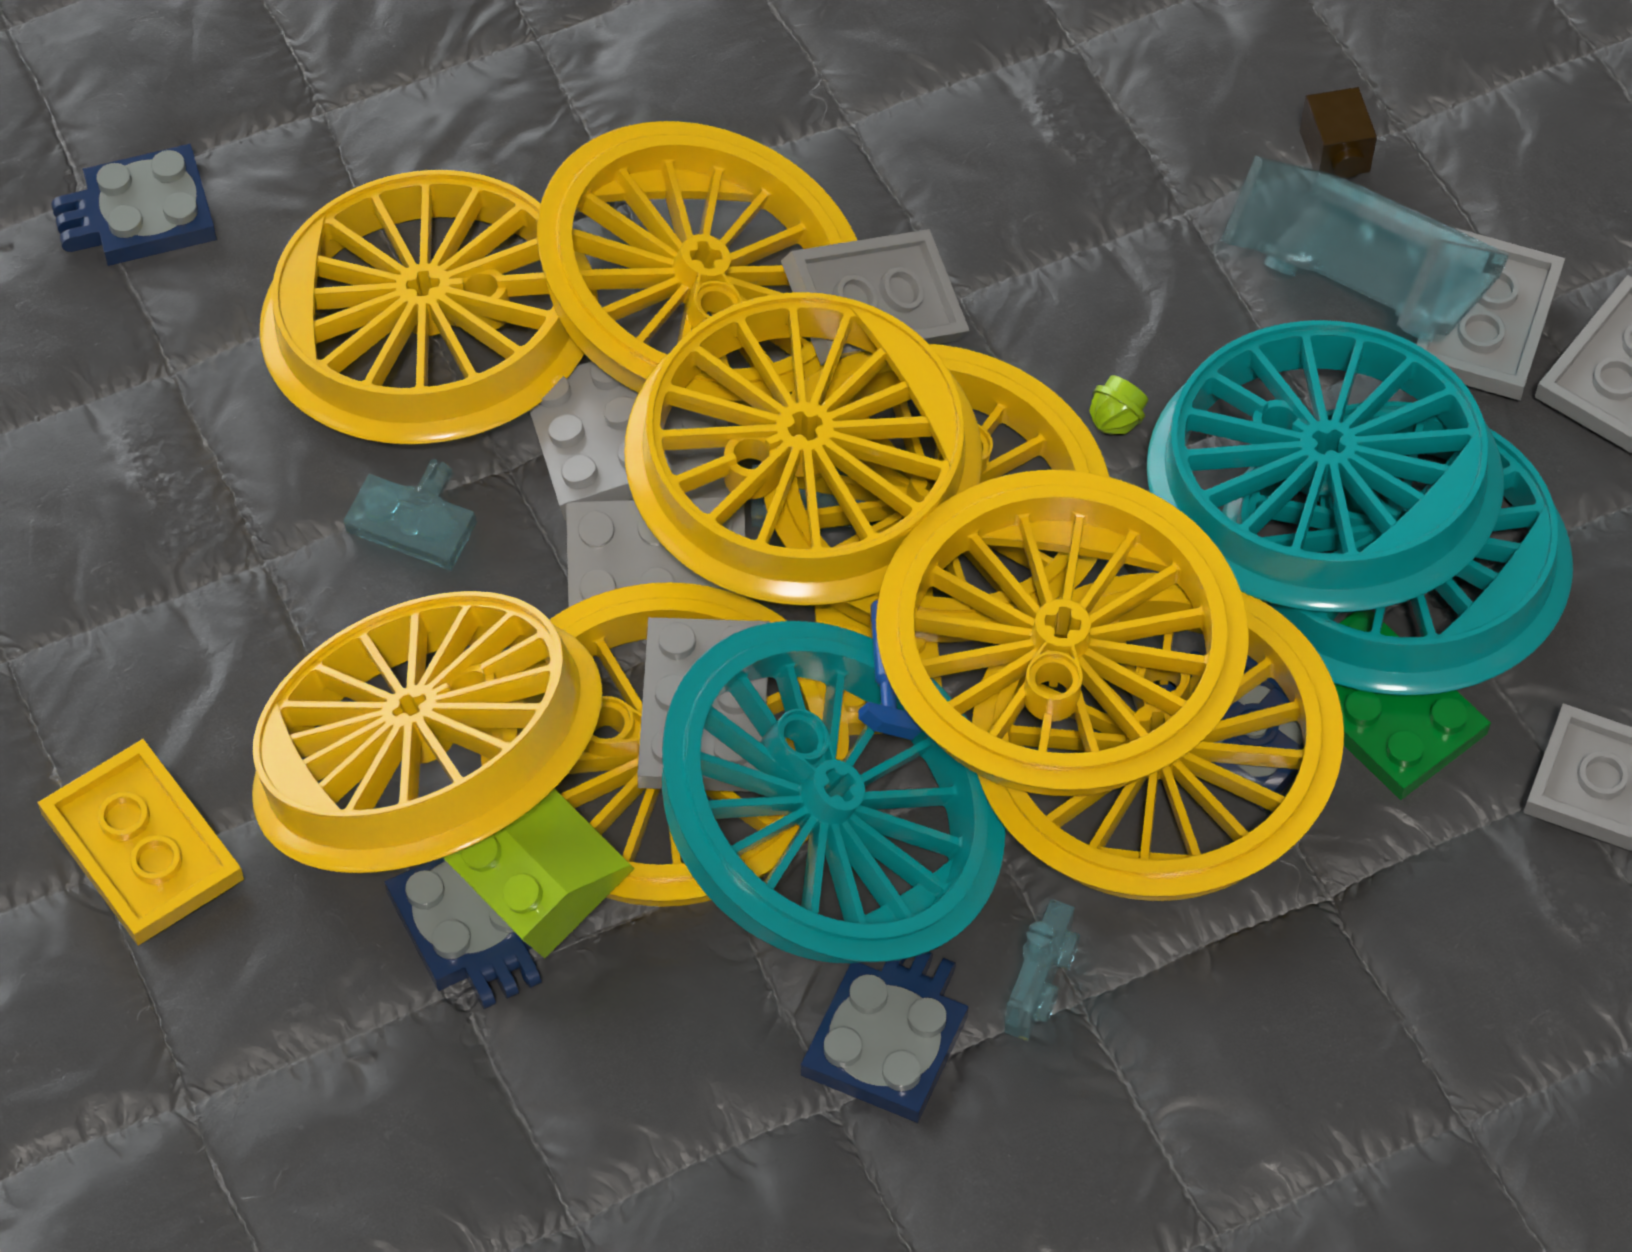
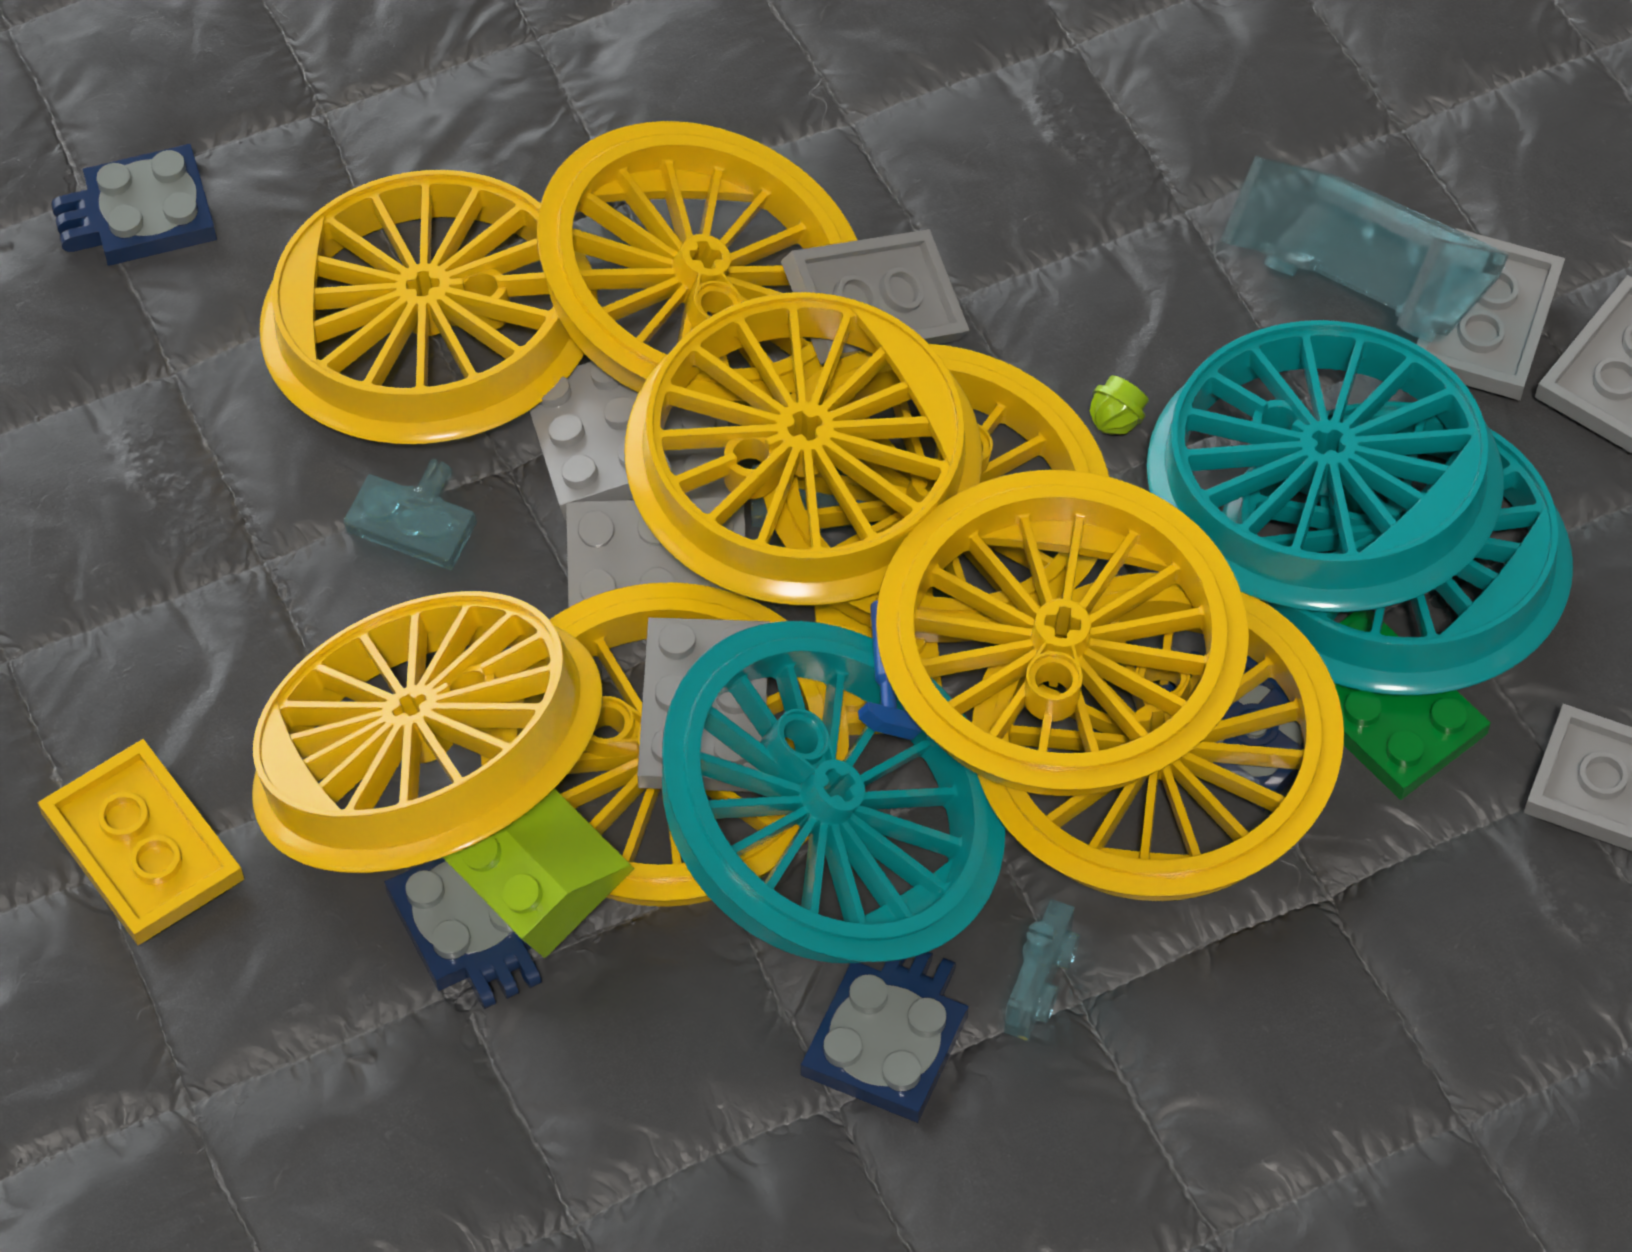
(1338, 132): dark brown brick -> none

